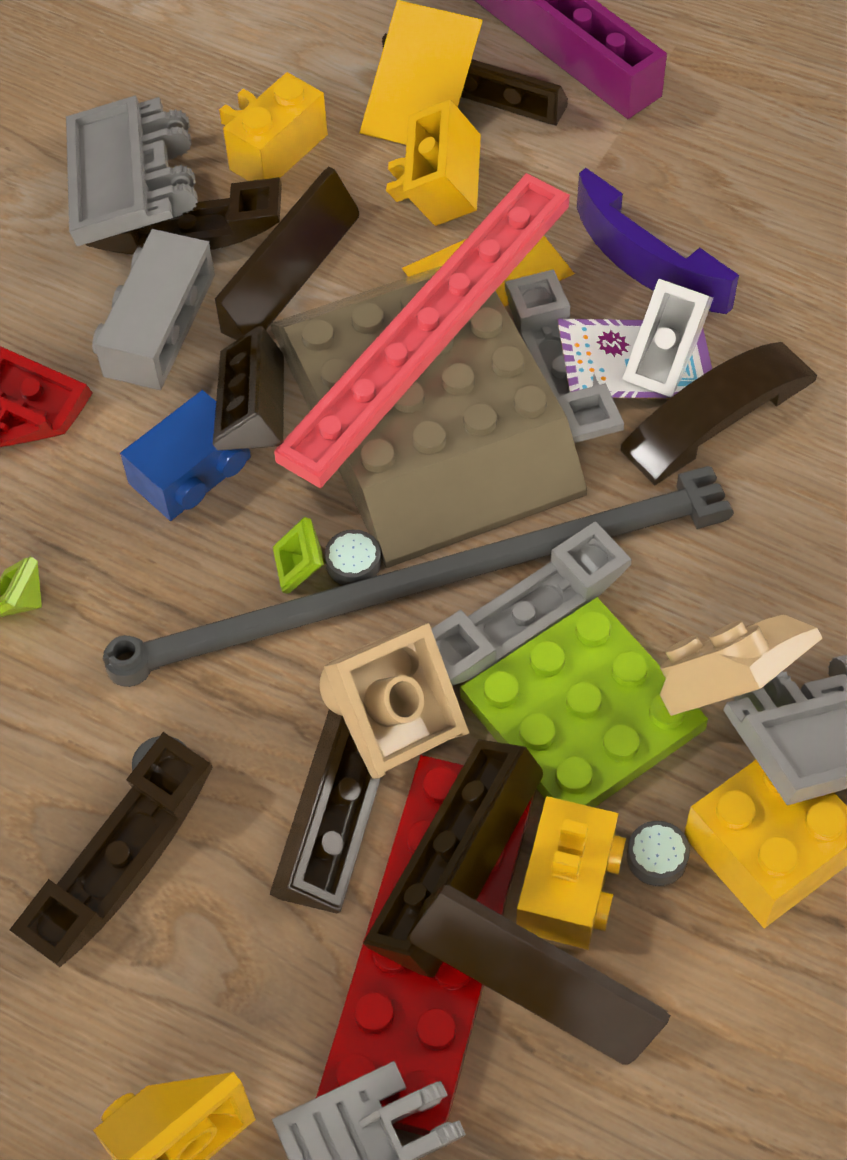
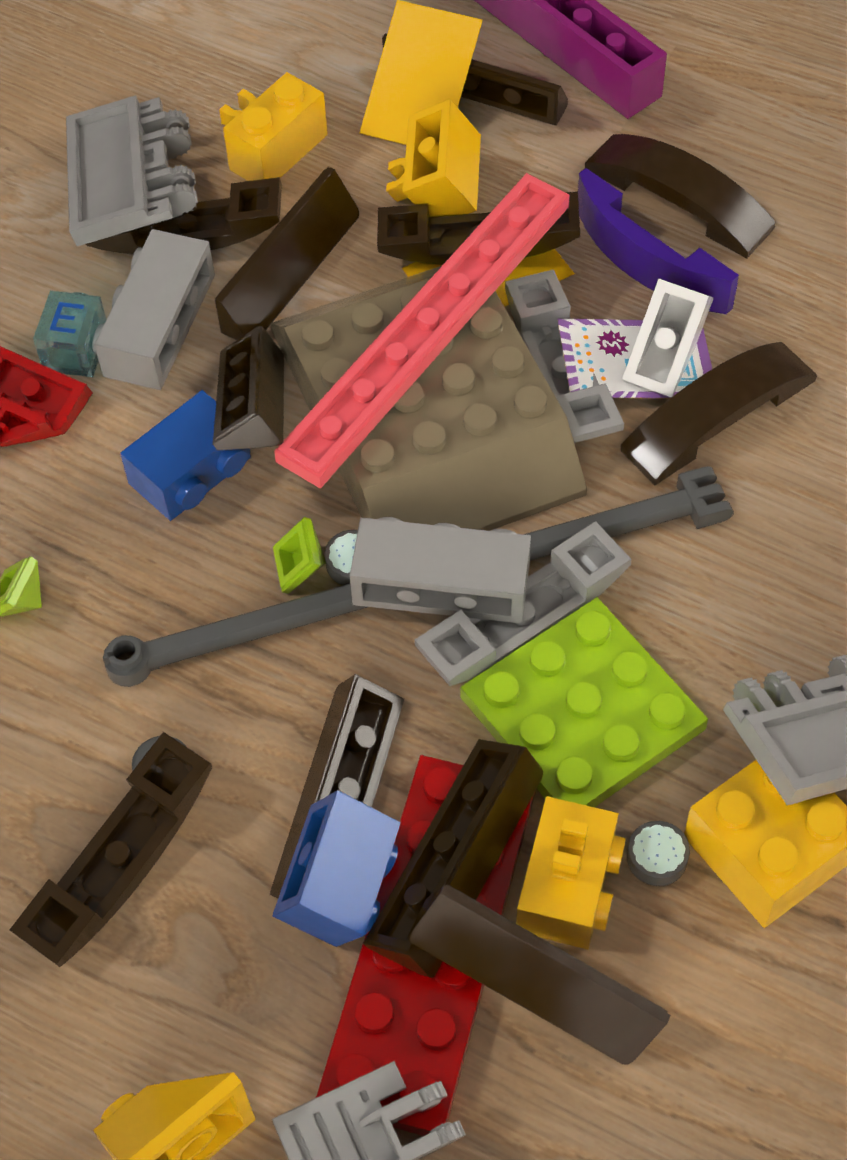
(67, 332): none -> clear light blue brick
(338, 870): none -> brick
(394, 698): tan slope -> none
(414, 236): none -> dark brown slope
(440, 569): none -> light grey brick
(688, 182): none -> dark brown slope
(732, 661): tan slope -> none

